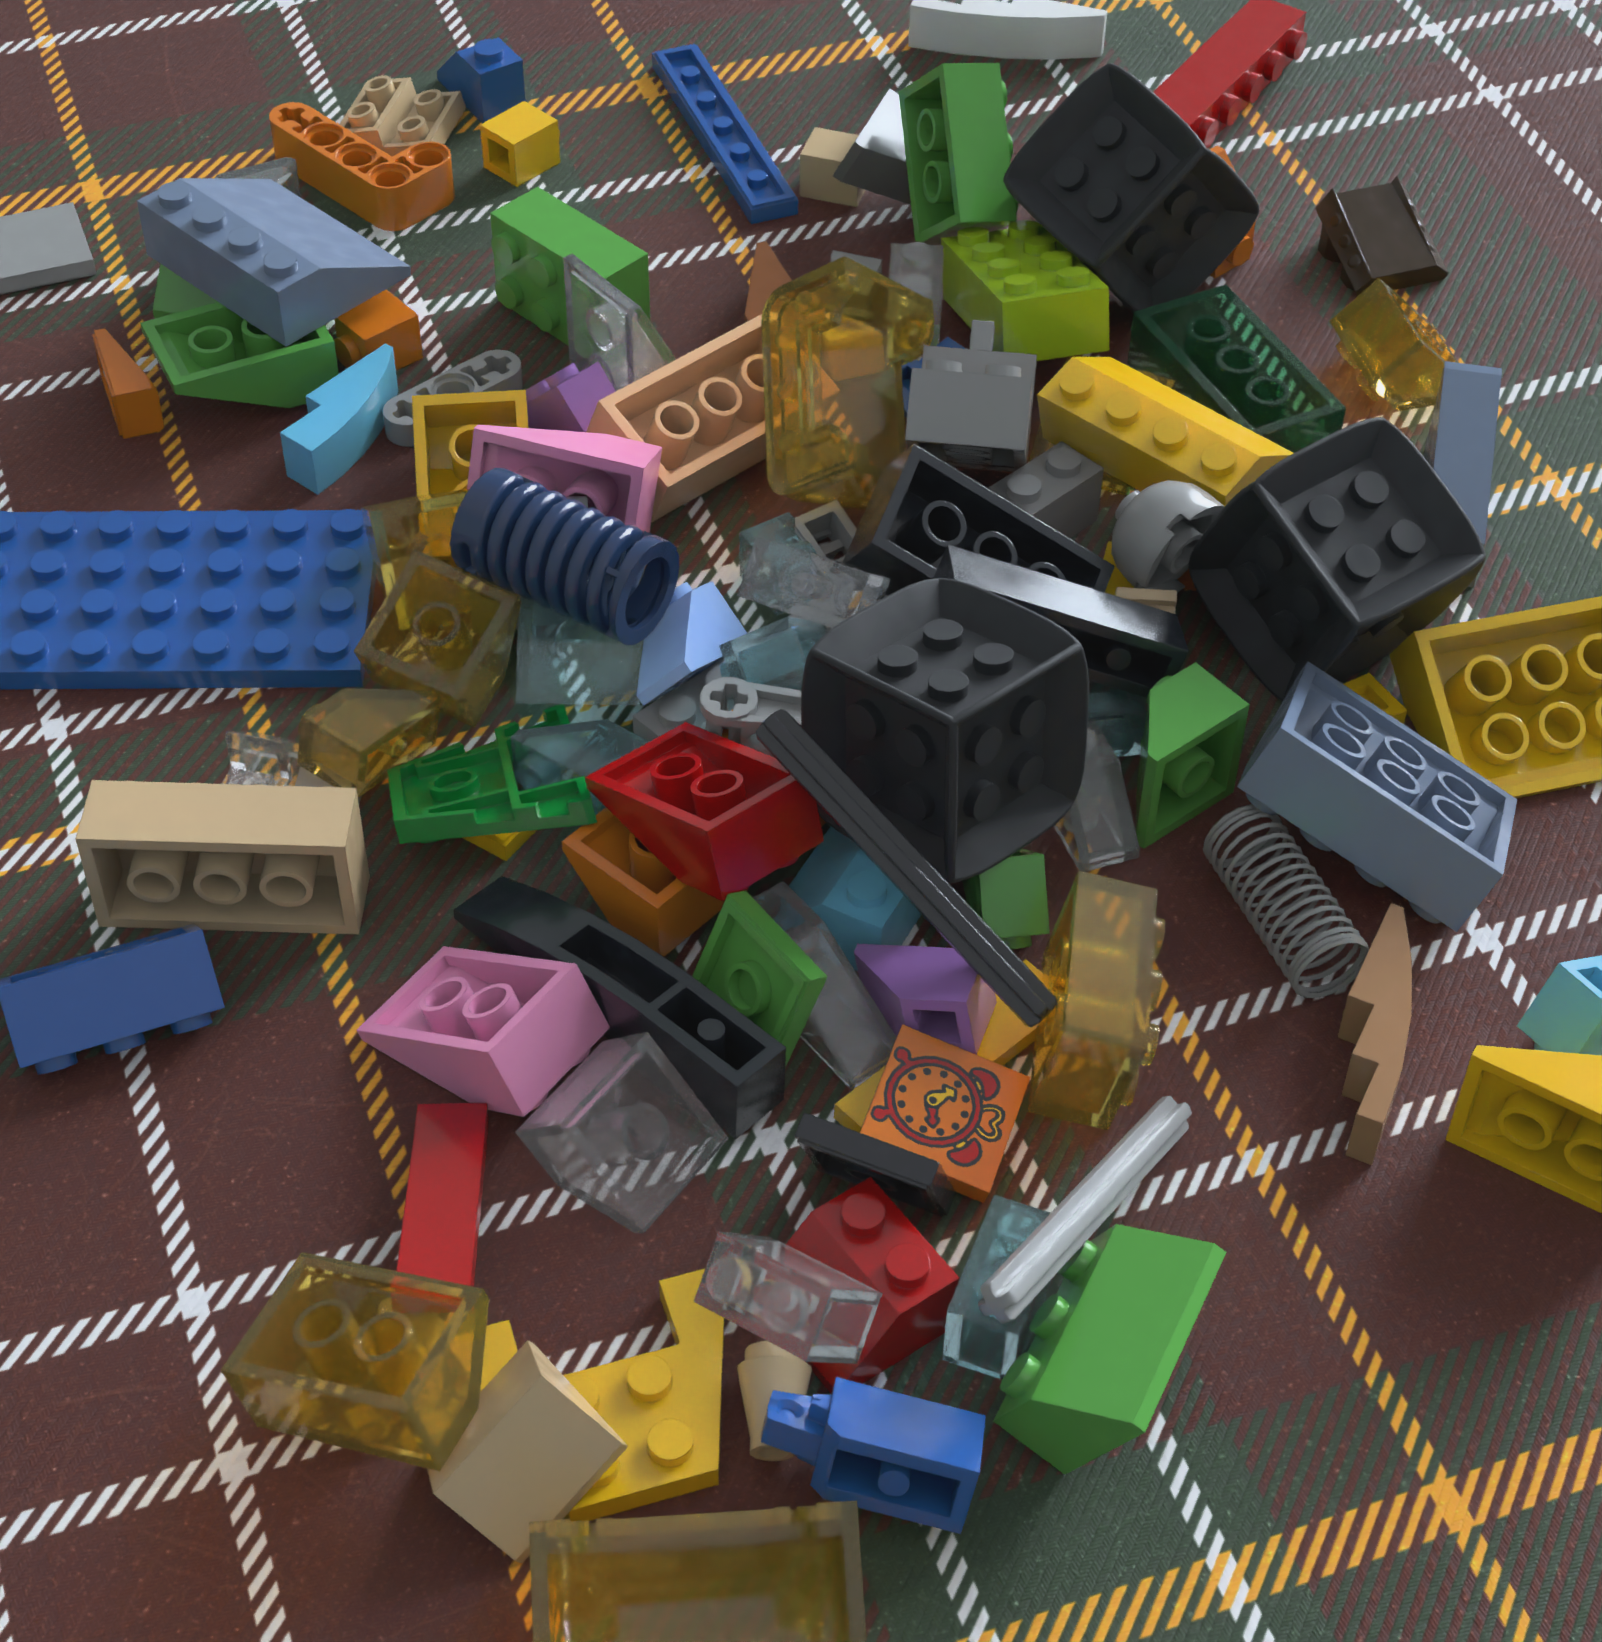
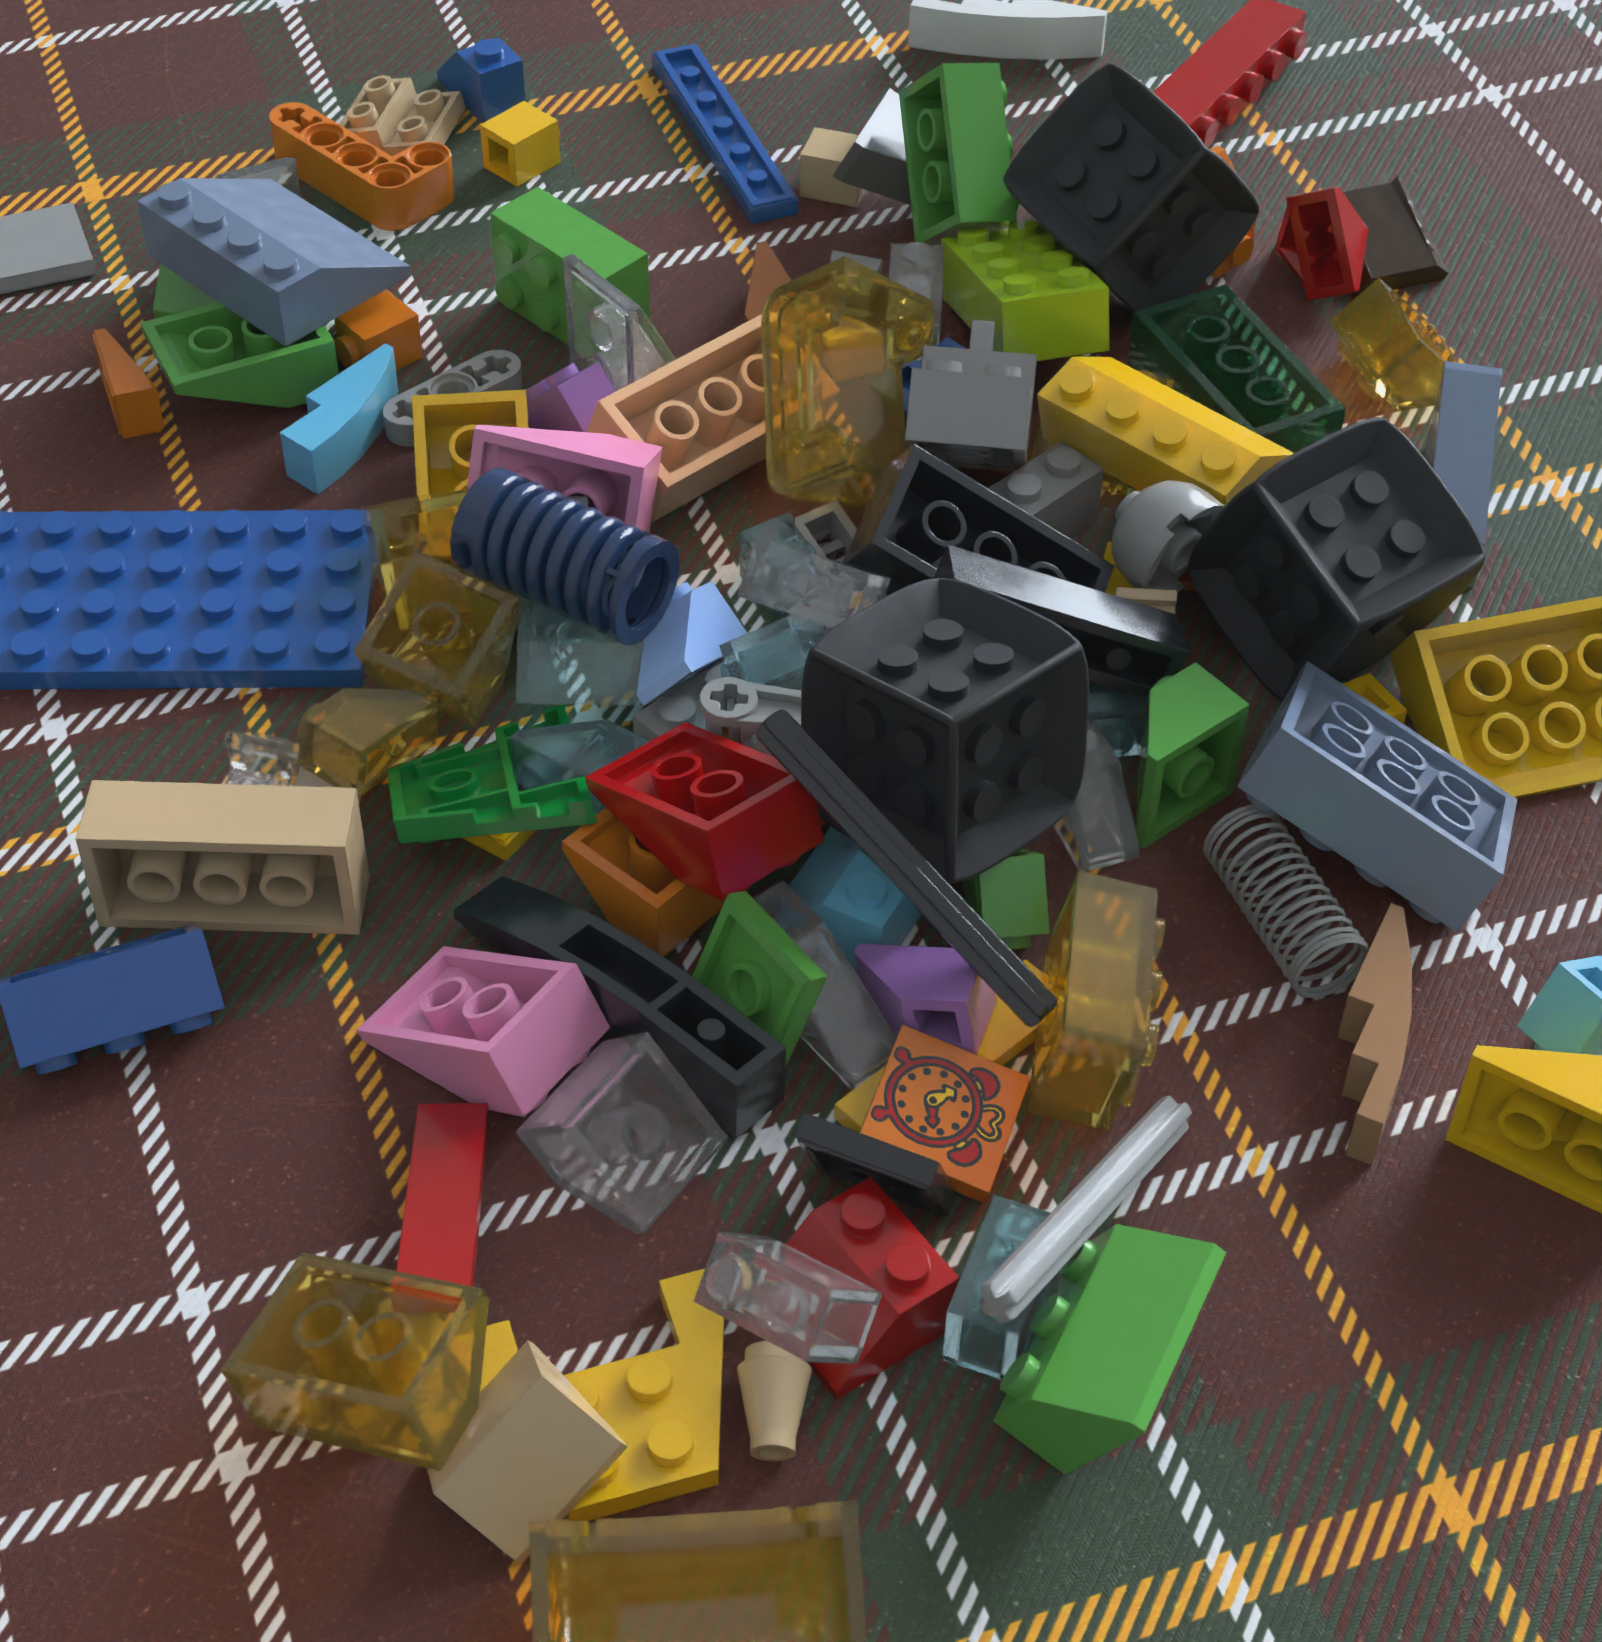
(883, 1450): blue hinge -> none
(1323, 243): none -> red slope

